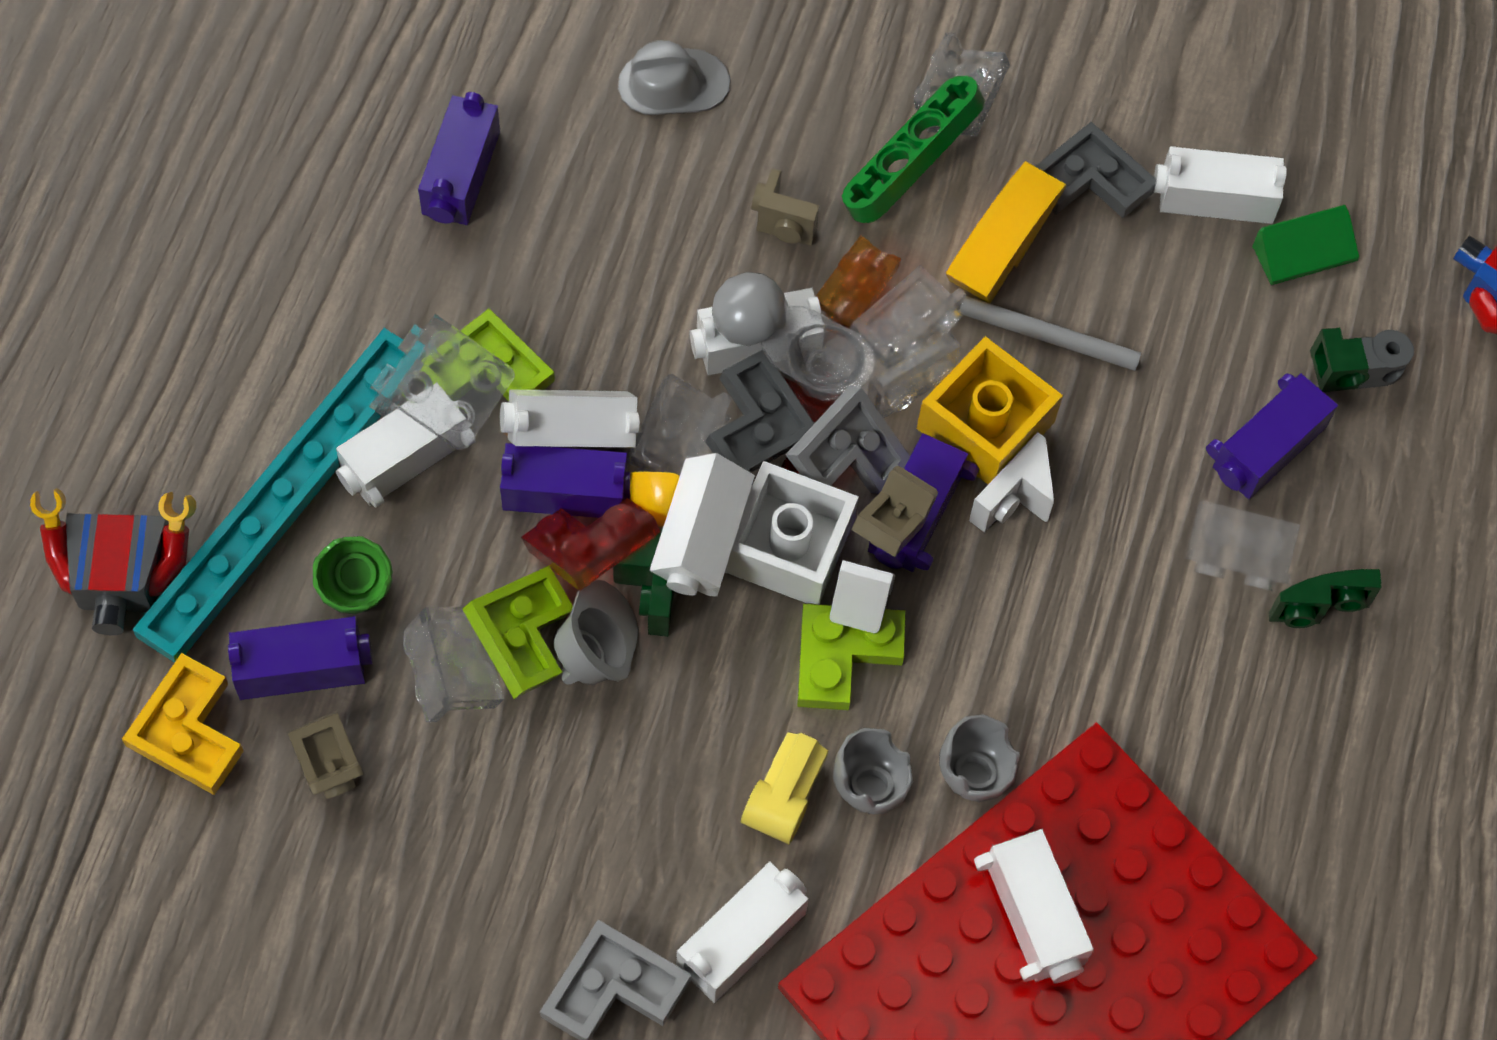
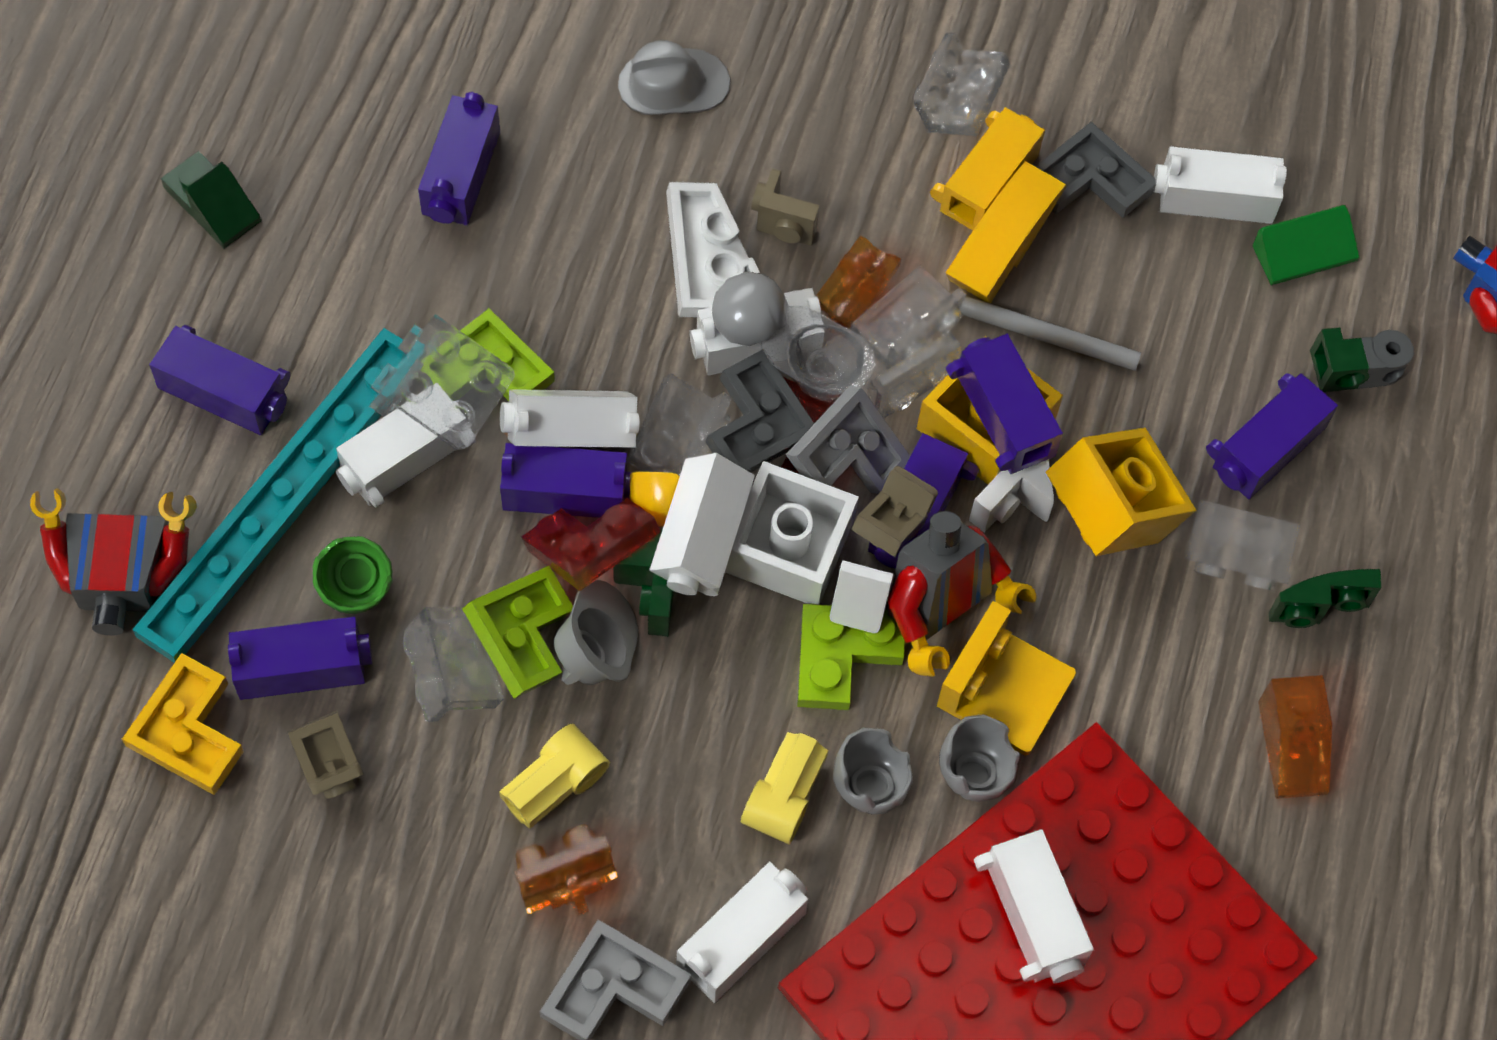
(212, 198): none -> dark green slope
(219, 380): none -> dark purple brick
(565, 766): none -> light yellow piece
(565, 875): none -> clear orange hips
(703, 244): none -> white wing
(943, 578): none -> torso
(950, 108): green beam -> none
(989, 166): none -> yellow brick
(1005, 681): none -> yellow bracket
(1007, 403): none -> dark purple brick
(1120, 491): none -> yellow brick
(1297, 735): none -> clear orange slope

